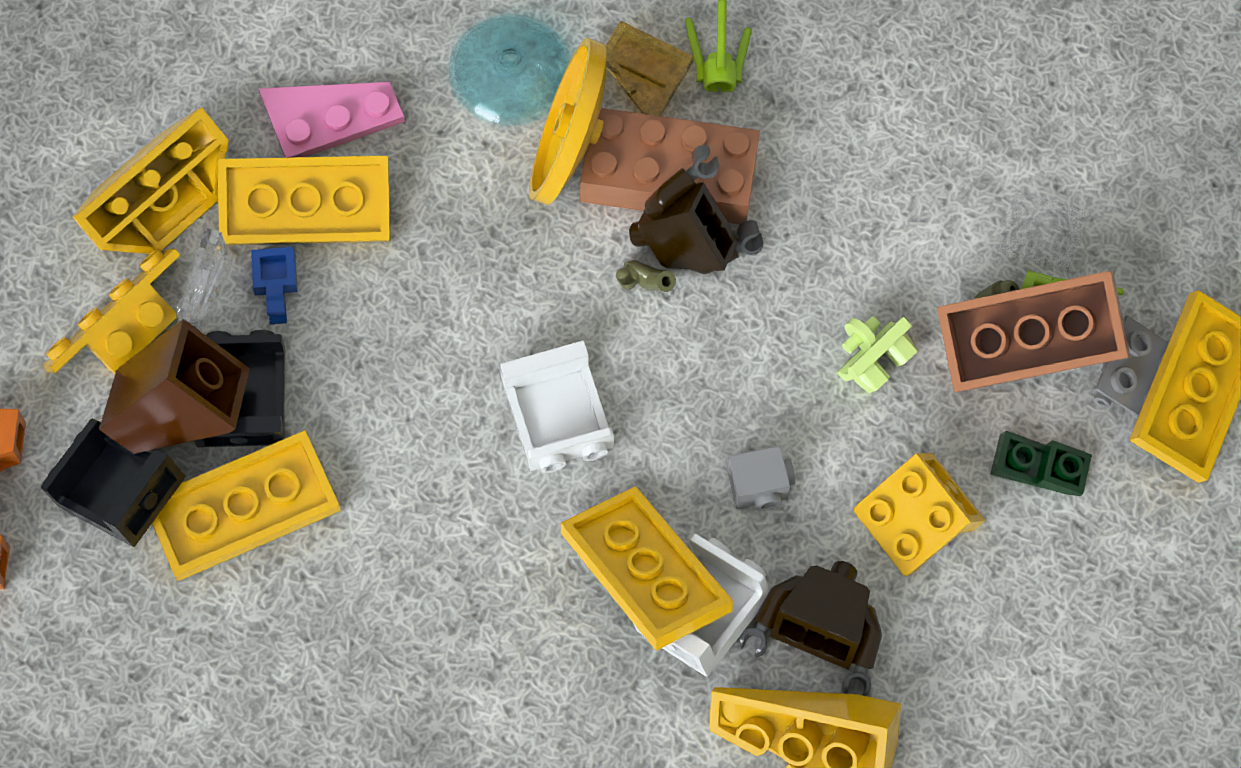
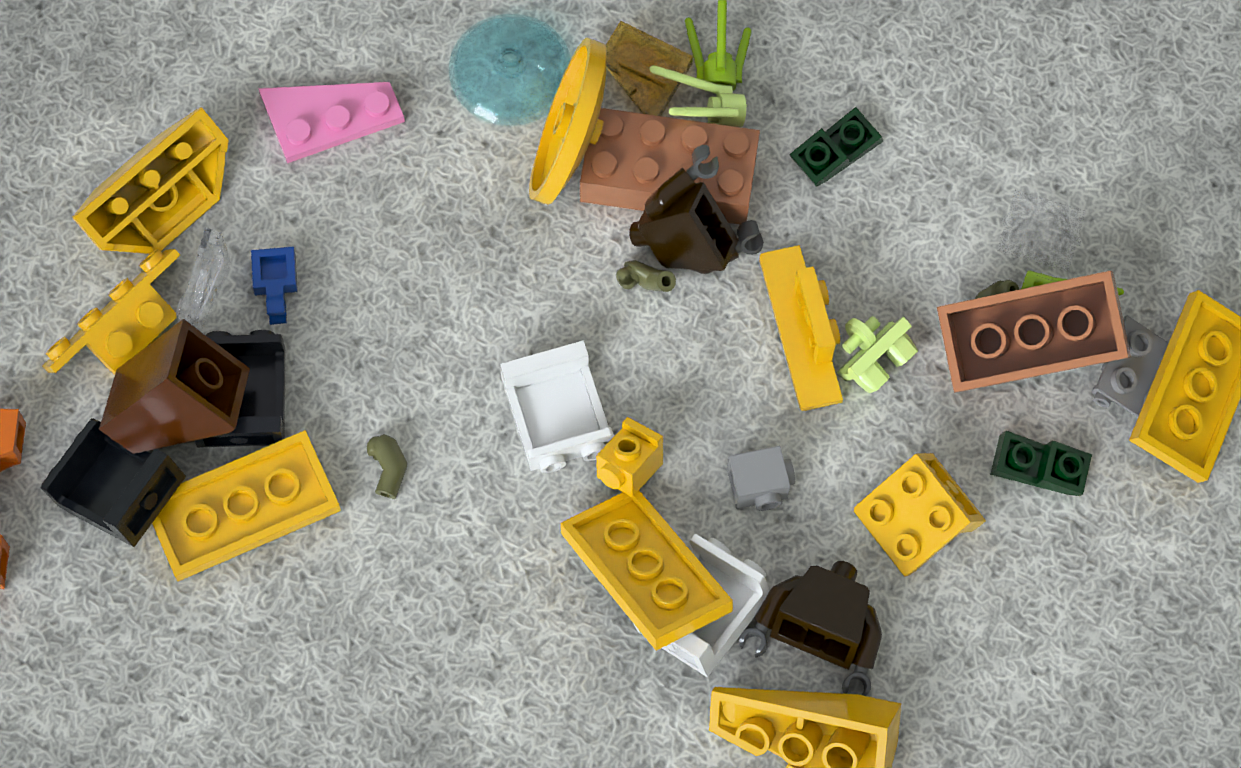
(304, 200): yellow plate -> none
(392, 461): none -> olive arm
(630, 457): none -> yellow brick
(723, 109): none -> yellowish green plant
(803, 326): none -> yellow bracket
(836, 148): none -> dark green slope

